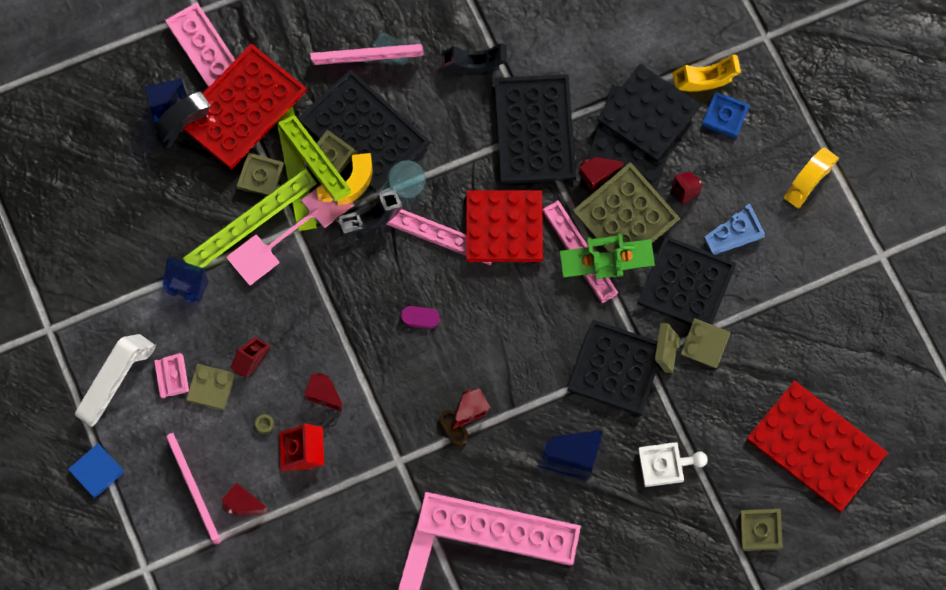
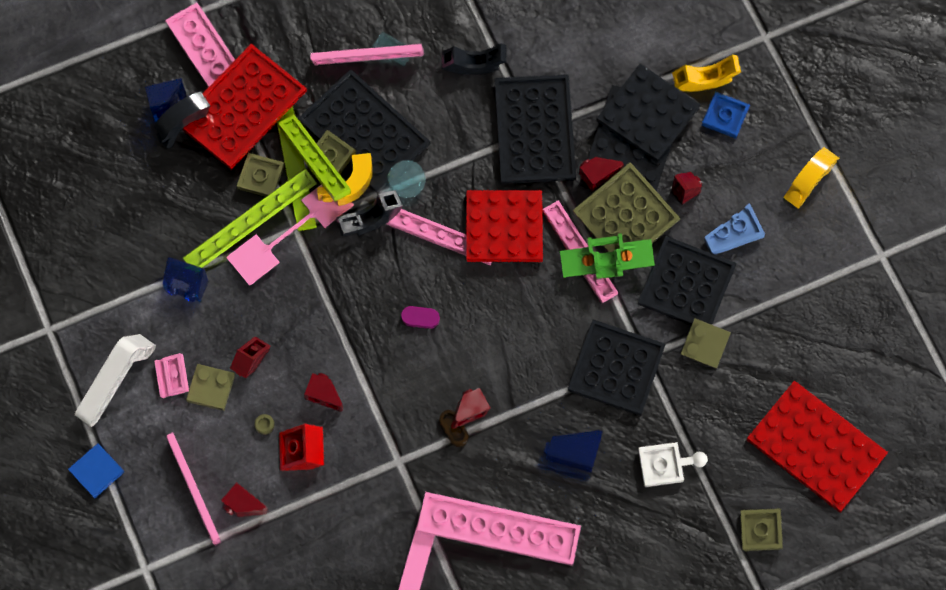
(666, 347): olive plate -> none

